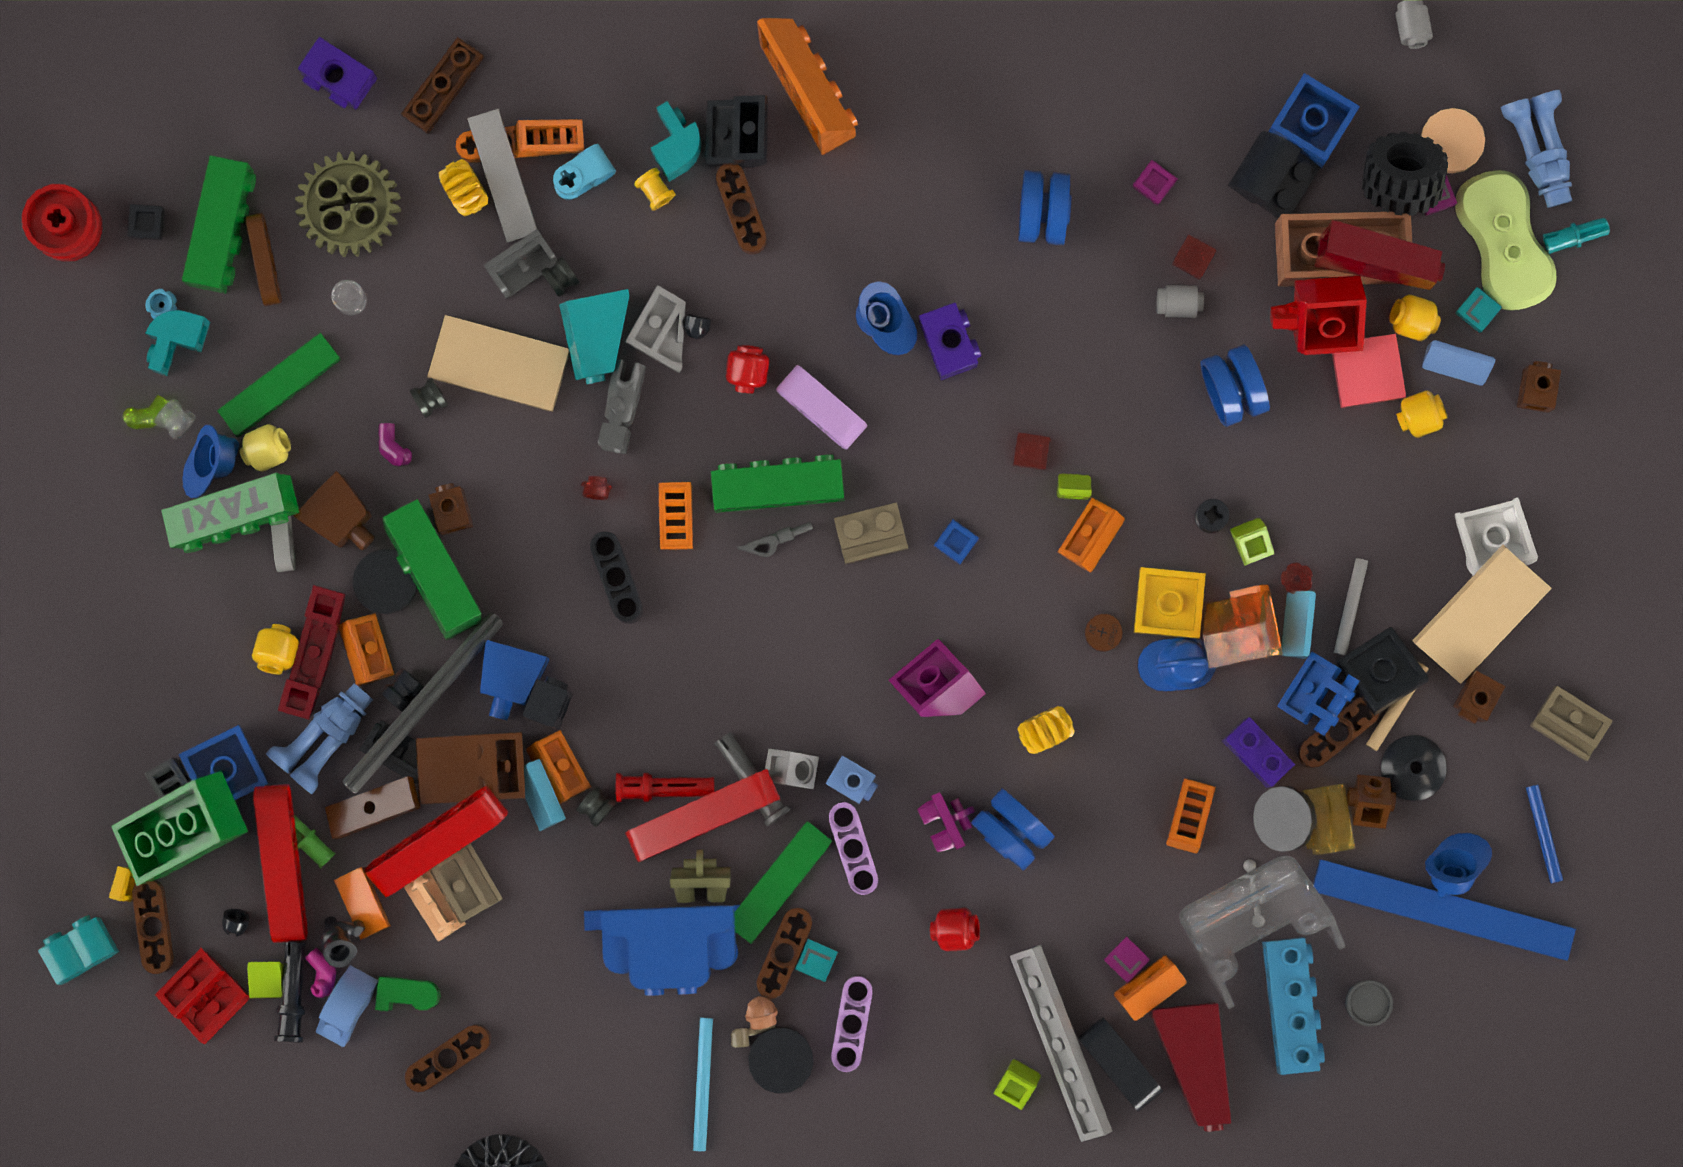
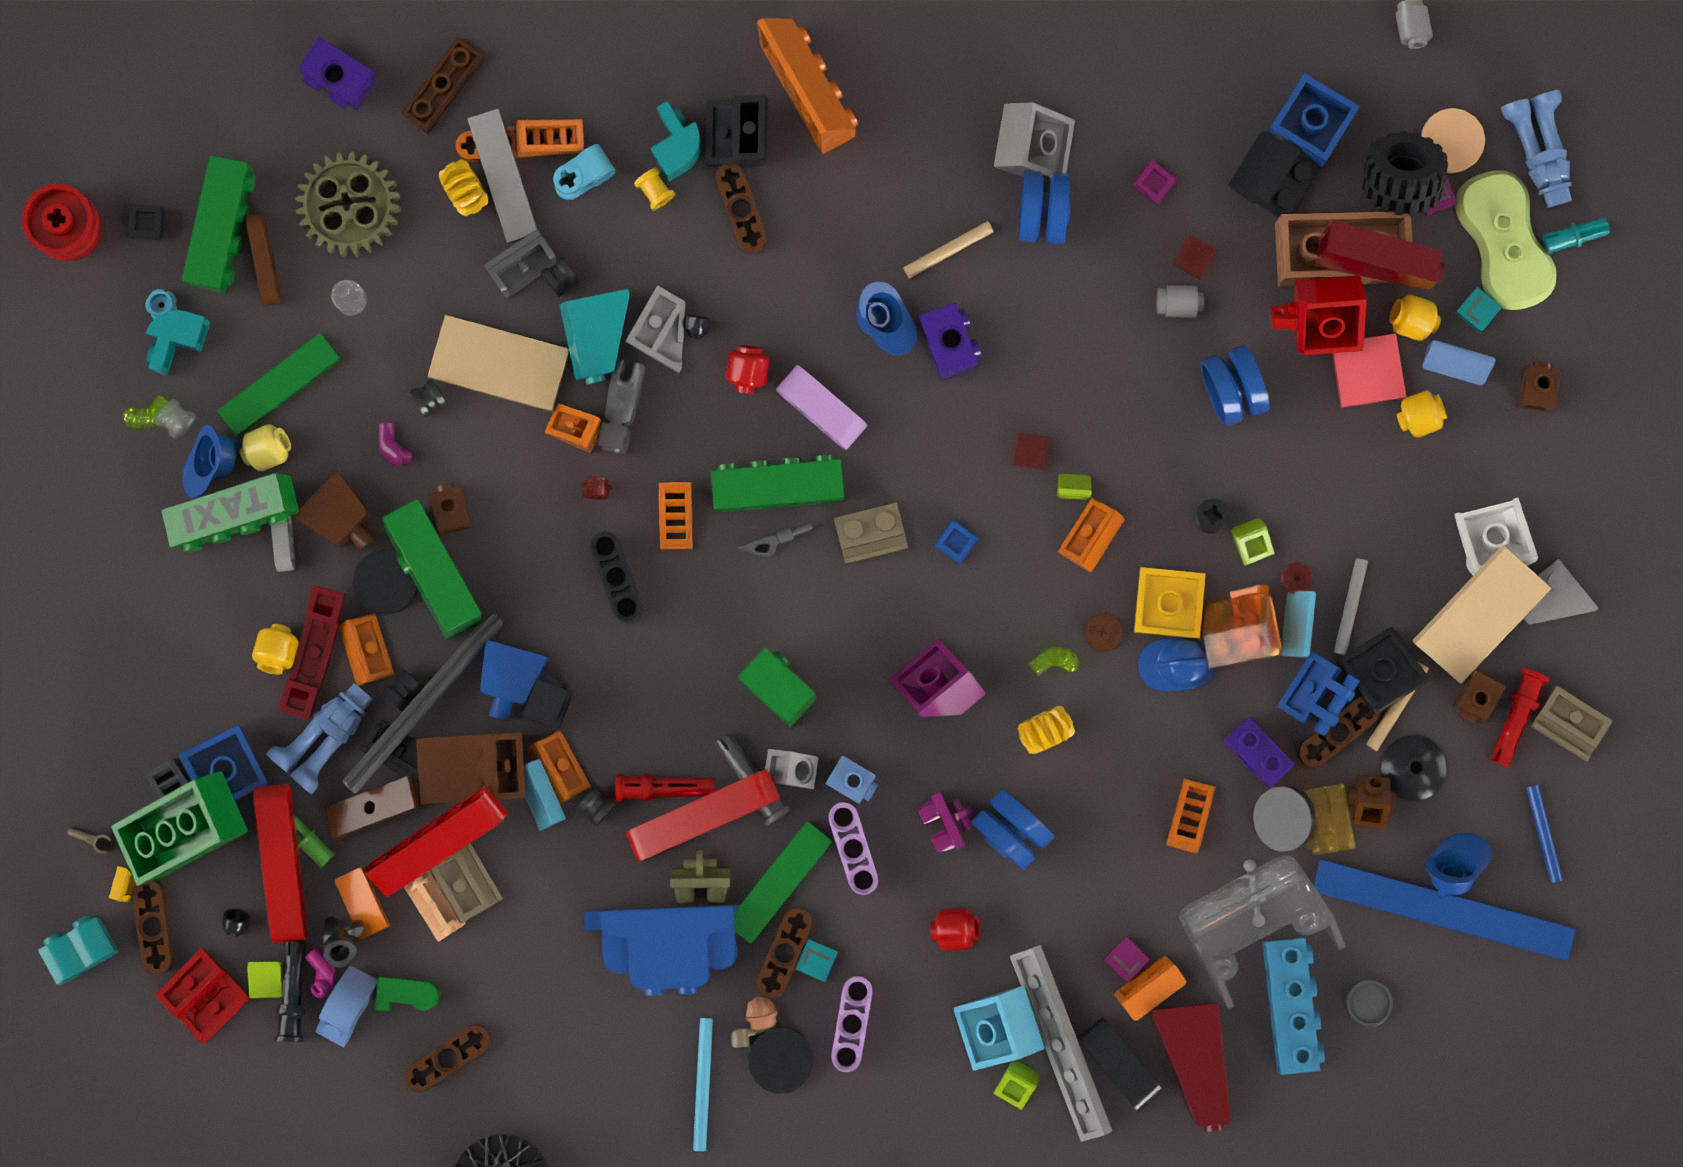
(89, 838): none -> dark tan hand
(574, 427): none -> orange slope
(777, 686): none -> green brick
(948, 249): none -> tan bar
(998, 1028): none -> medium azure slope
(1033, 140): none -> light grey slope
(1055, 657): none -> clear neon green arm
(1524, 703): none -> red pin
(1564, 598): none -> light grey wing

